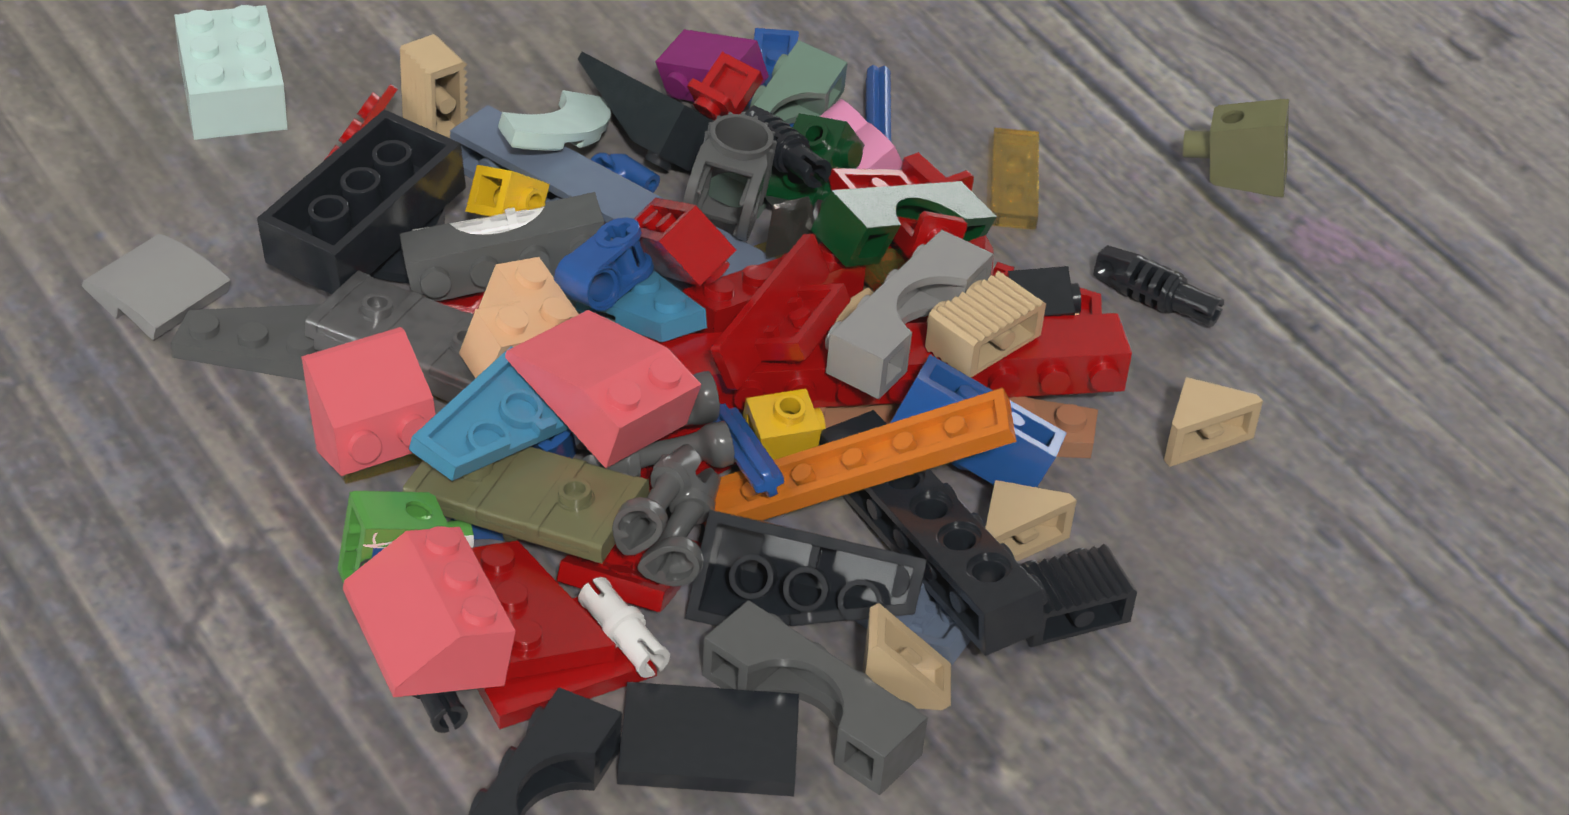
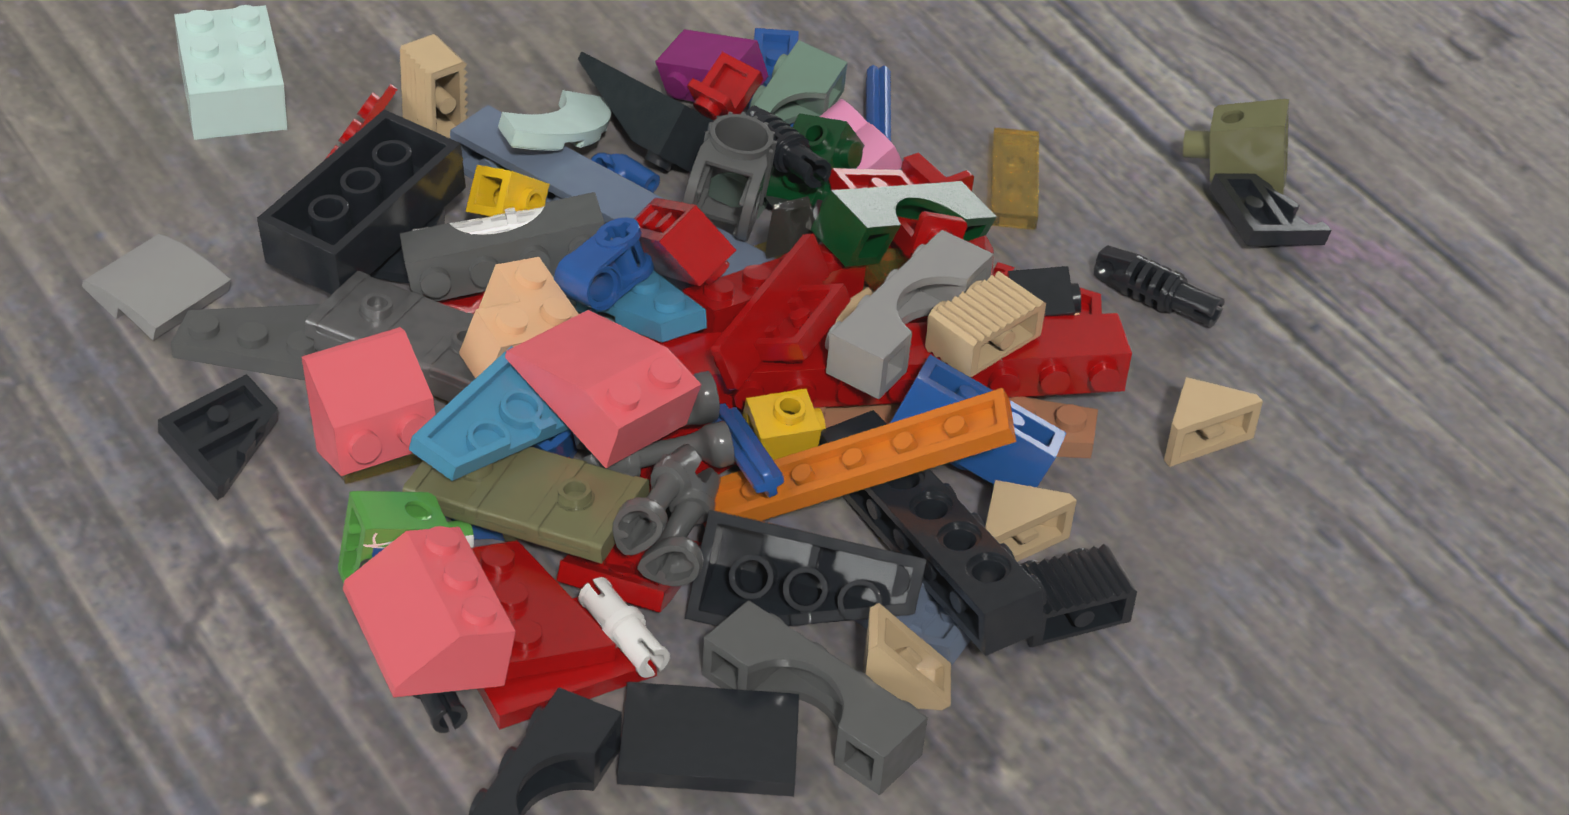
(220, 432): none -> black wing
(1262, 213): none -> black wing

